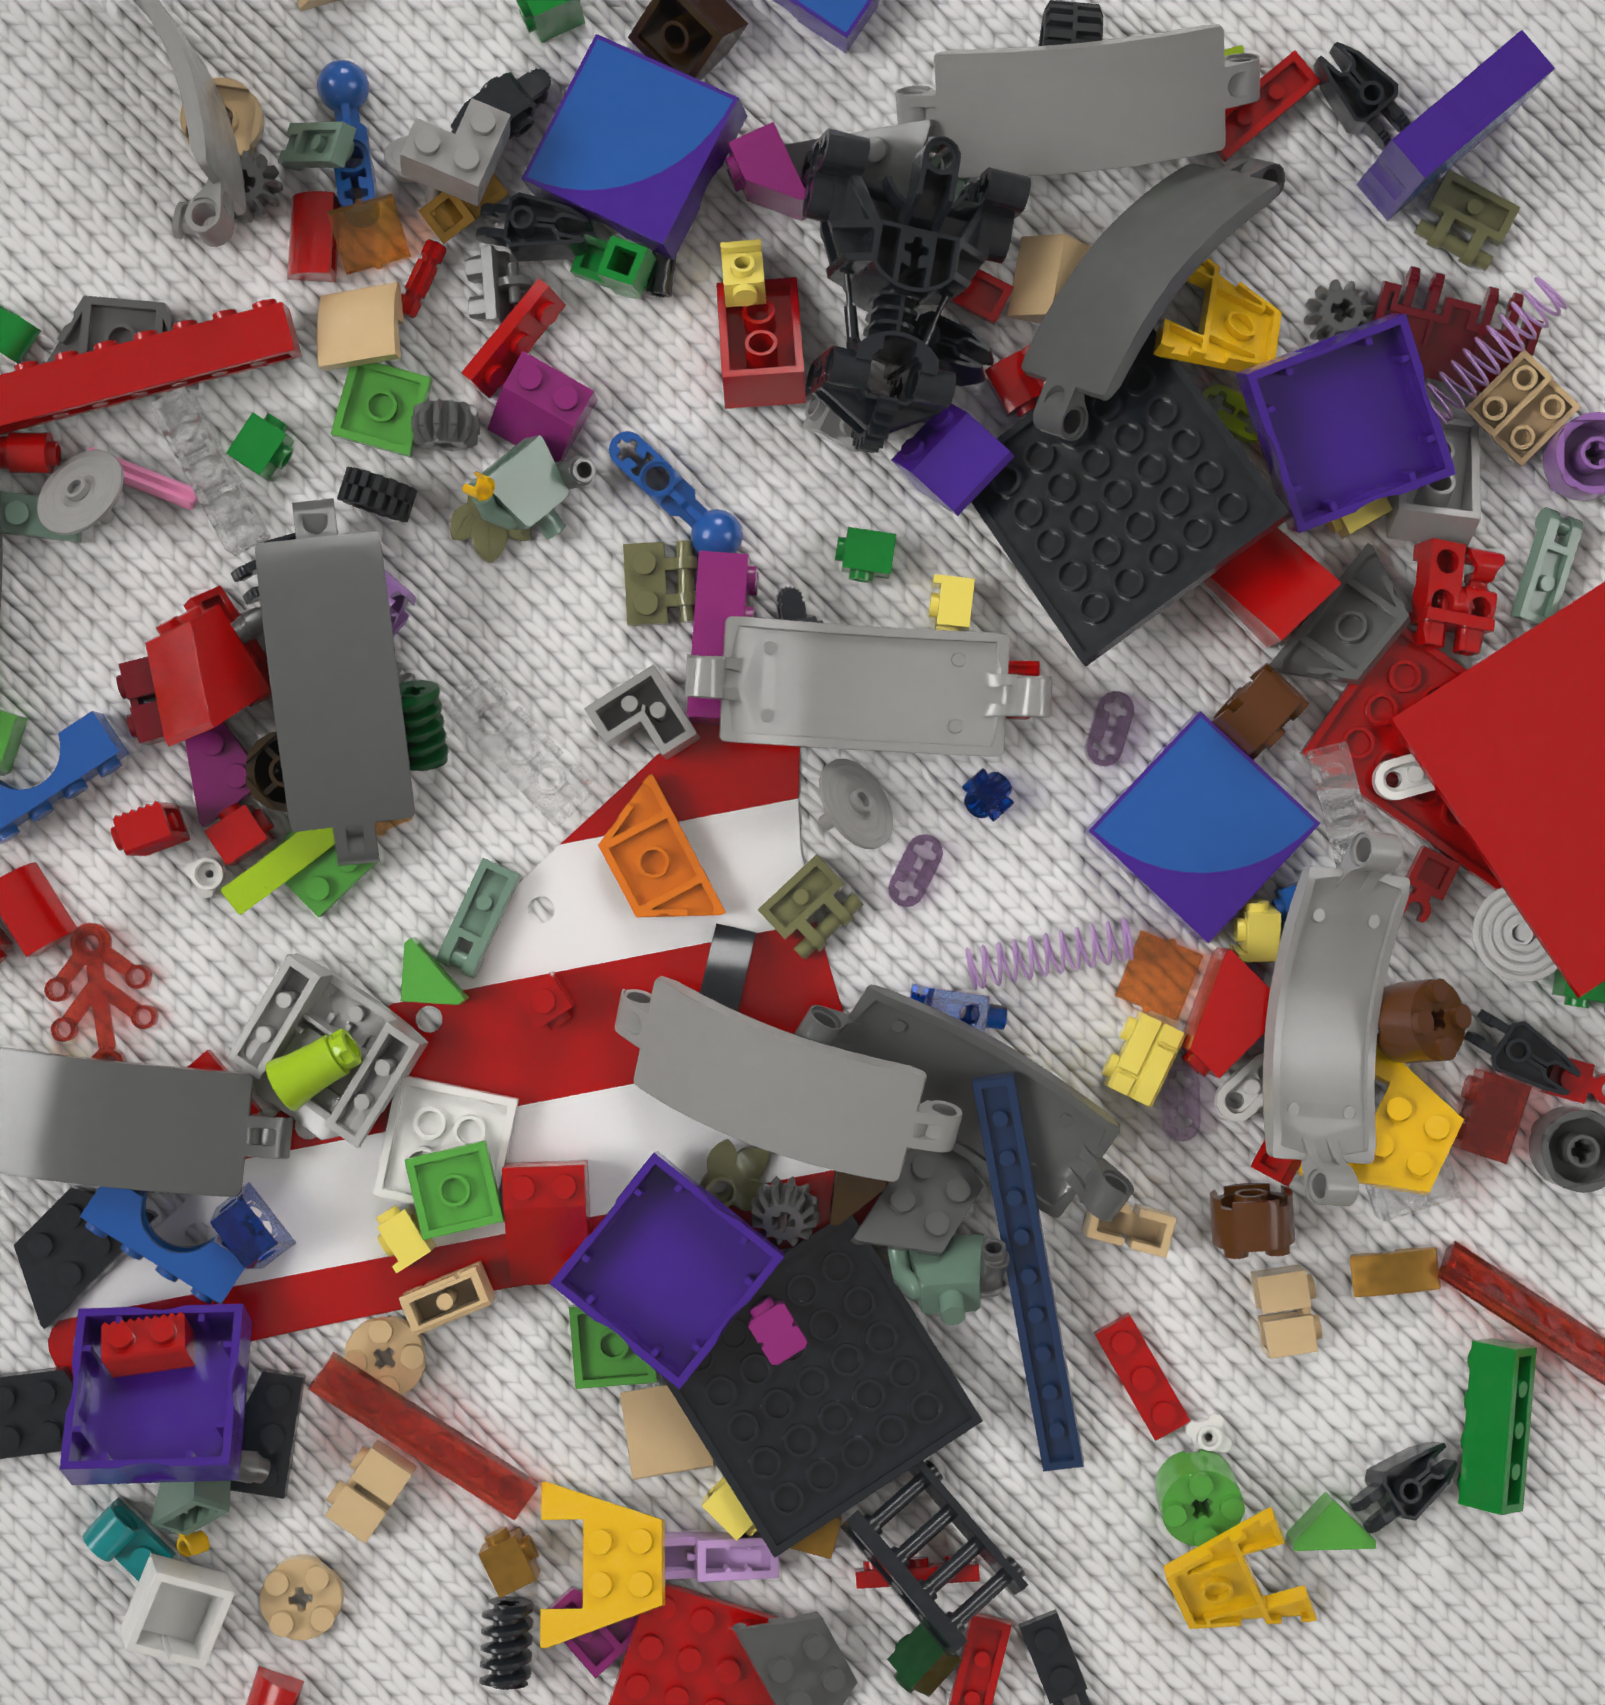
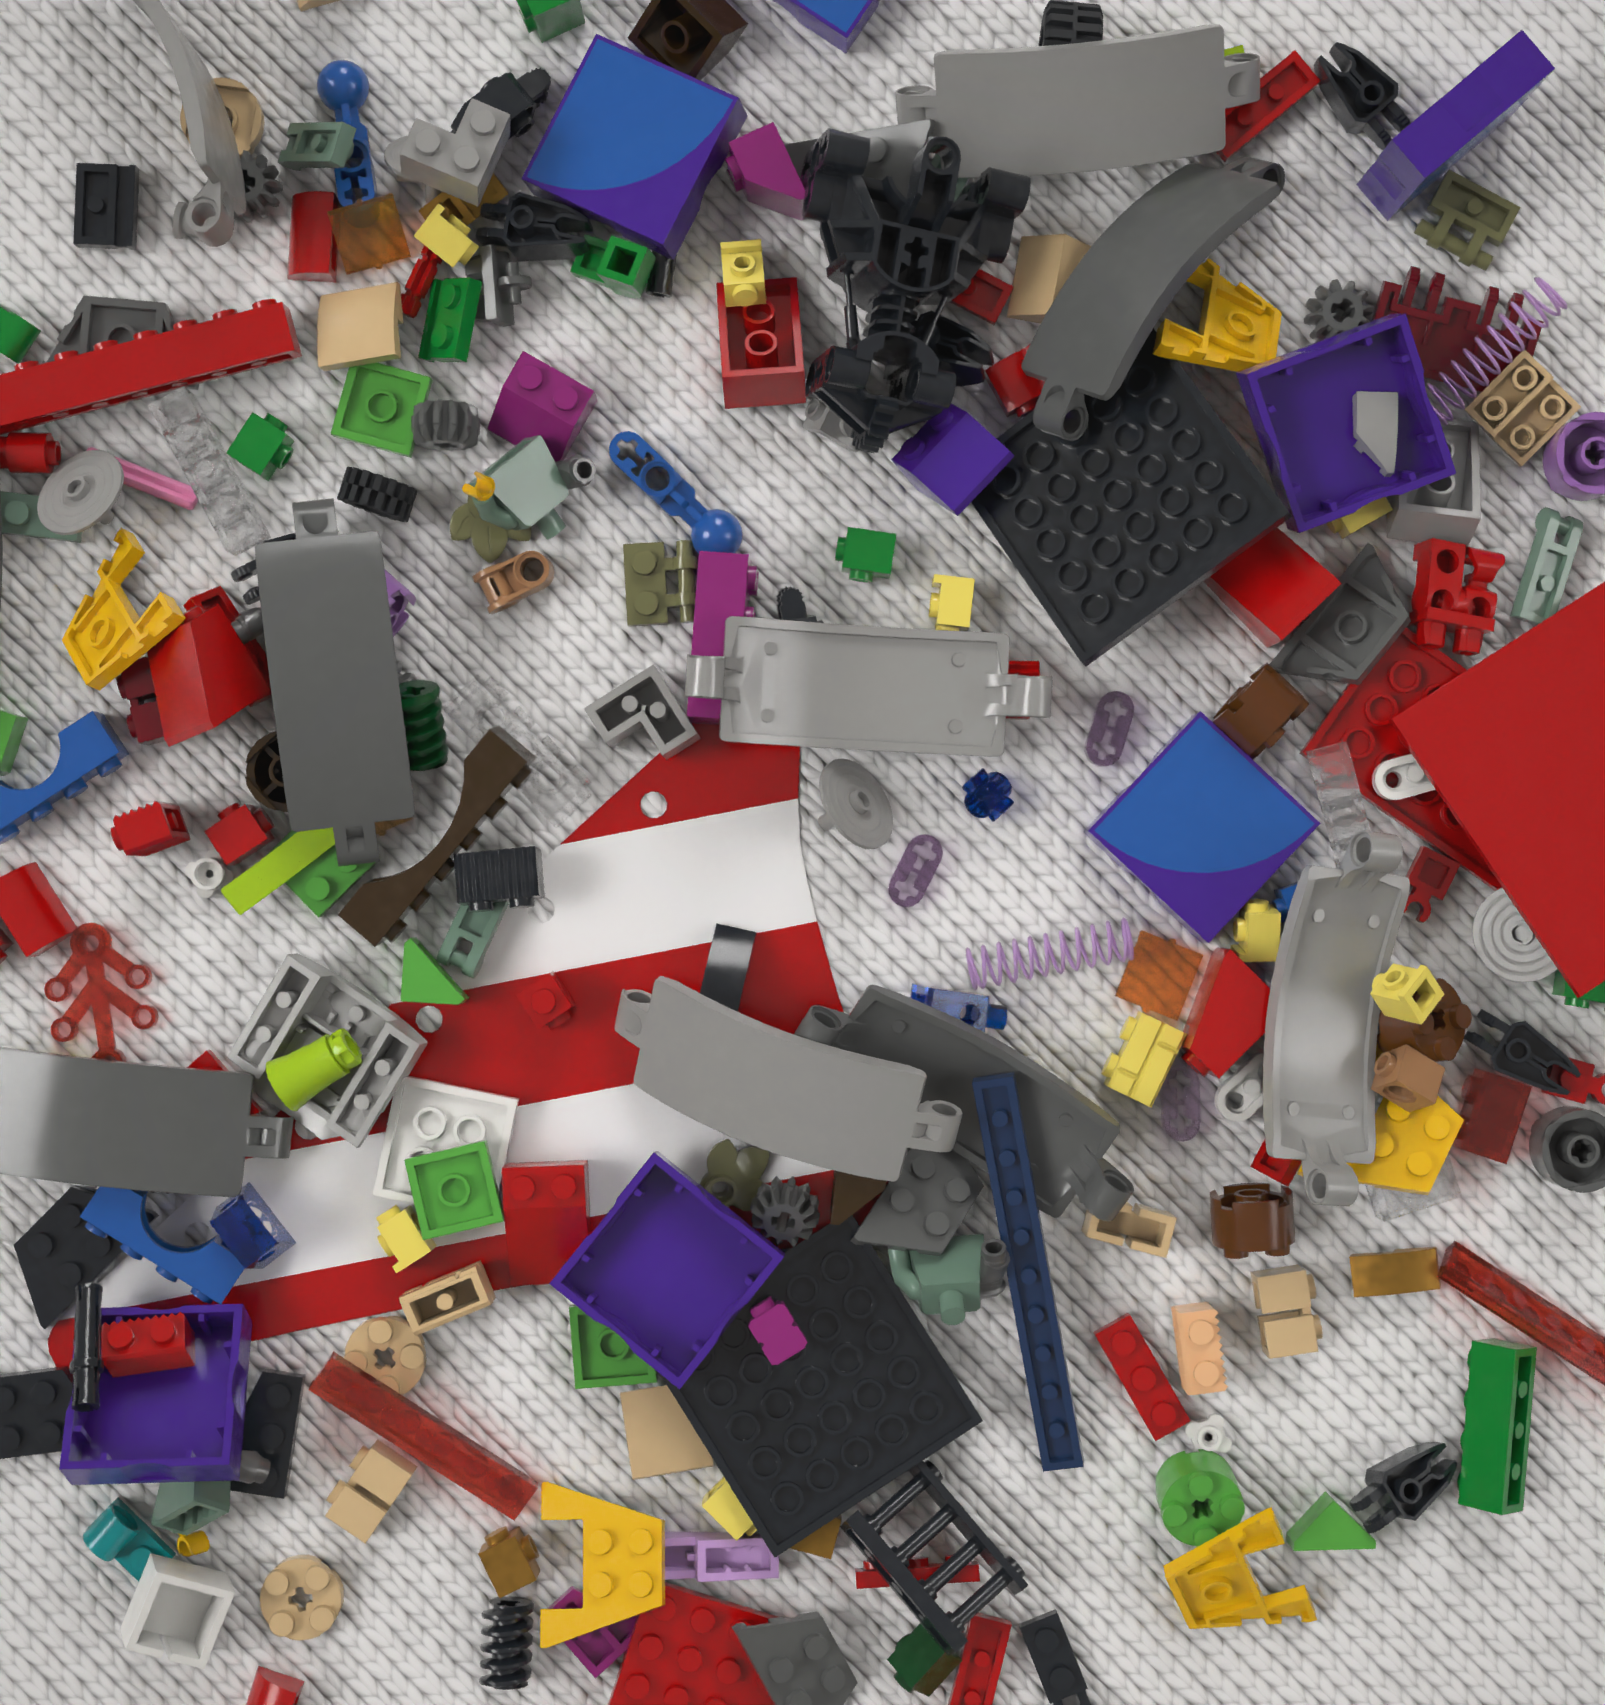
(87, 1357): none -> black pin
(106, 206): none -> black plate
(107, 630): none -> yellow wing
(217, 771): magenta wing -> none
(447, 237): none -> light yellow brick
(450, 320): none -> green plate
(489, 774): none -> dark brown arch
(499, 877): none -> black brick
(511, 581): none -> medium nougat piece
(515, 334): red plate -> none
(656, 860): orange wing -> none
(801, 898): olive plate -> none
(1198, 1348): none -> light nougat brick
(1237, 404): lime beam -> none
(1376, 427): none -> light grey slope
(1395, 990): none -> light yellow brick
(1407, 1078): none -> medium nougat brick

